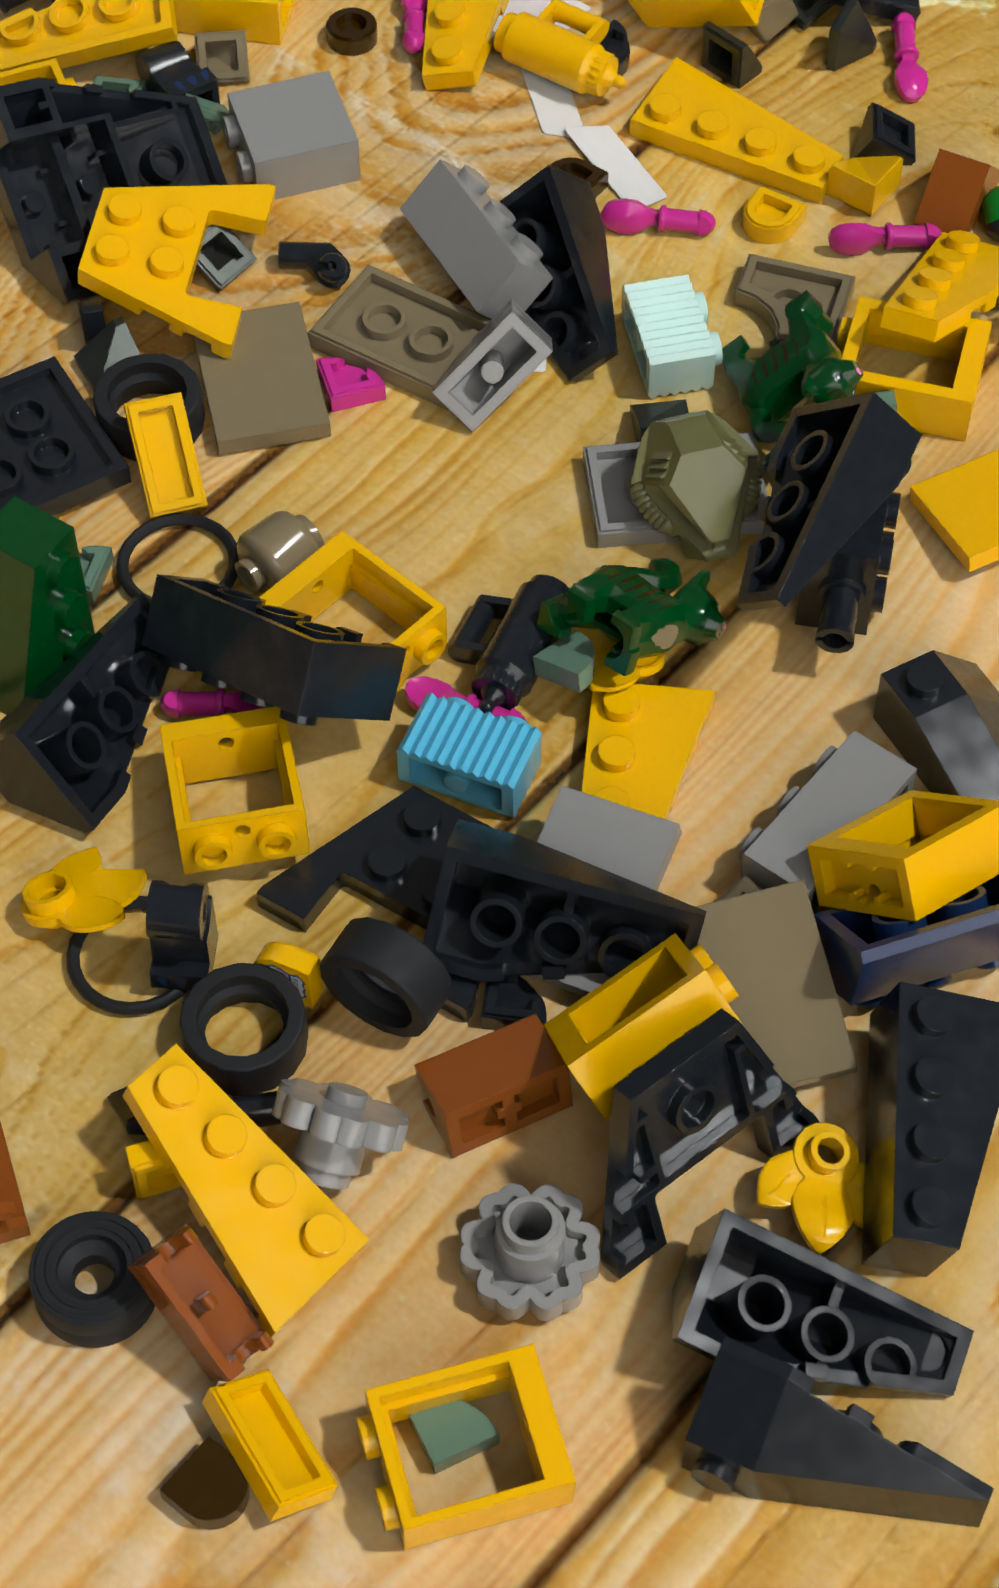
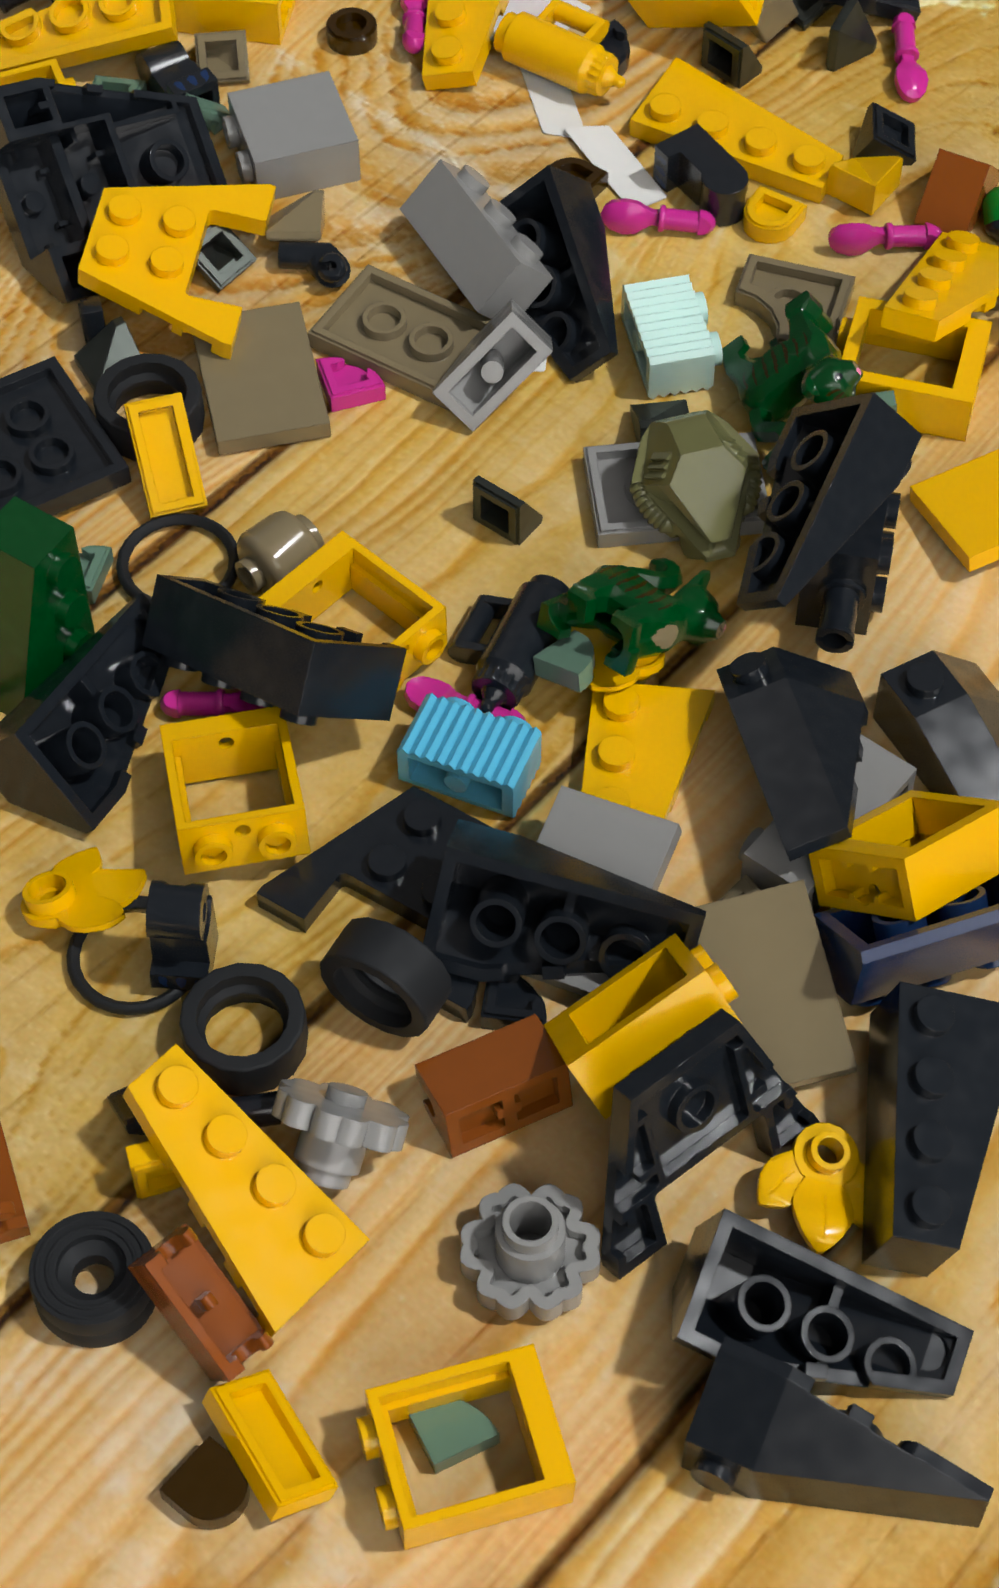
(297, 965): yellow tile -> none
(299, 220): none -> dark tan slope
(503, 511): none -> pearl dark grey slope
(703, 173): none -> black leg
(803, 742): none -> black wedge

